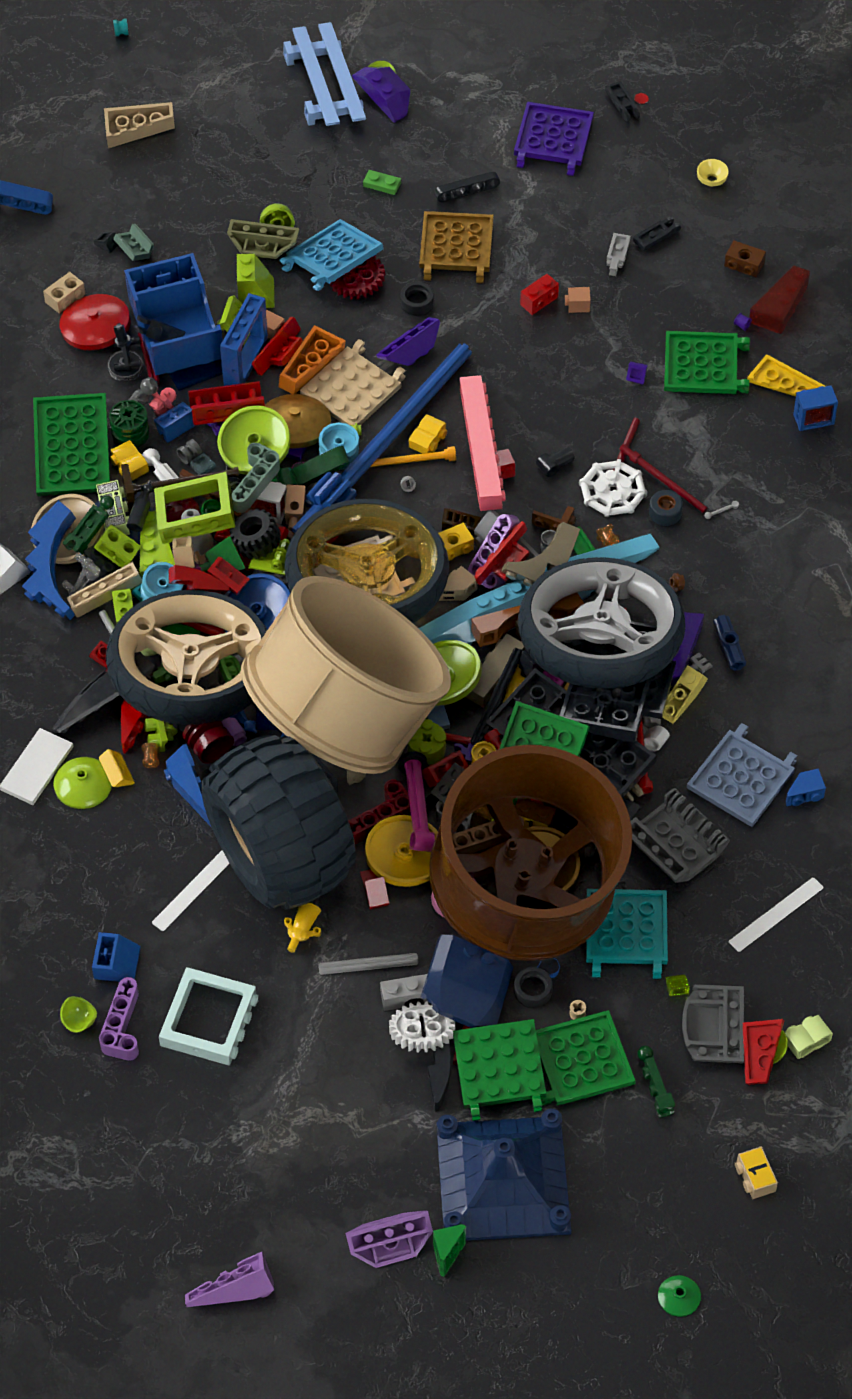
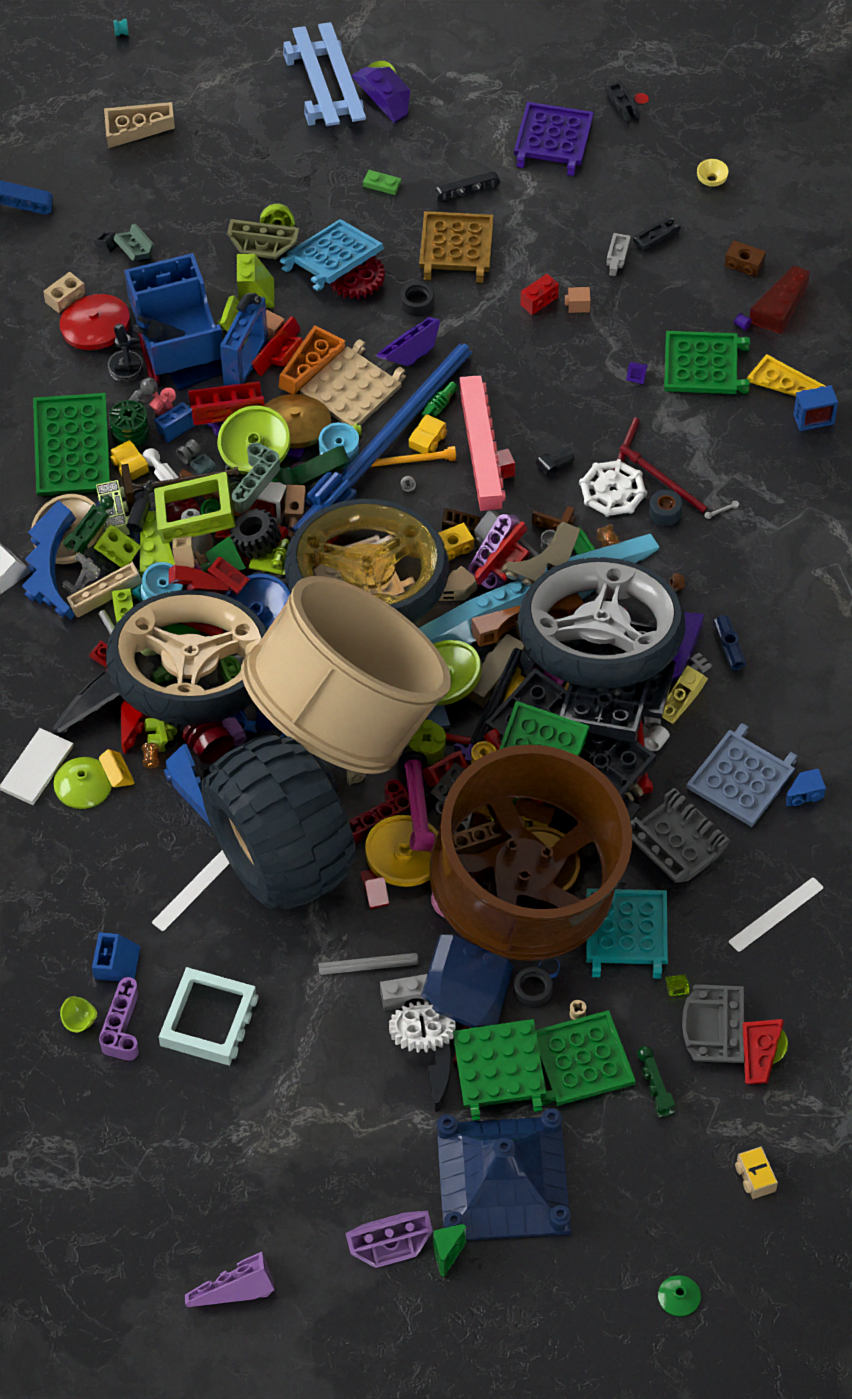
(248, 299): none -> black arm
(303, 921): yellow piece -> none
(439, 400): none -> green hinge
(808, 1036): yellowish green brick -> none

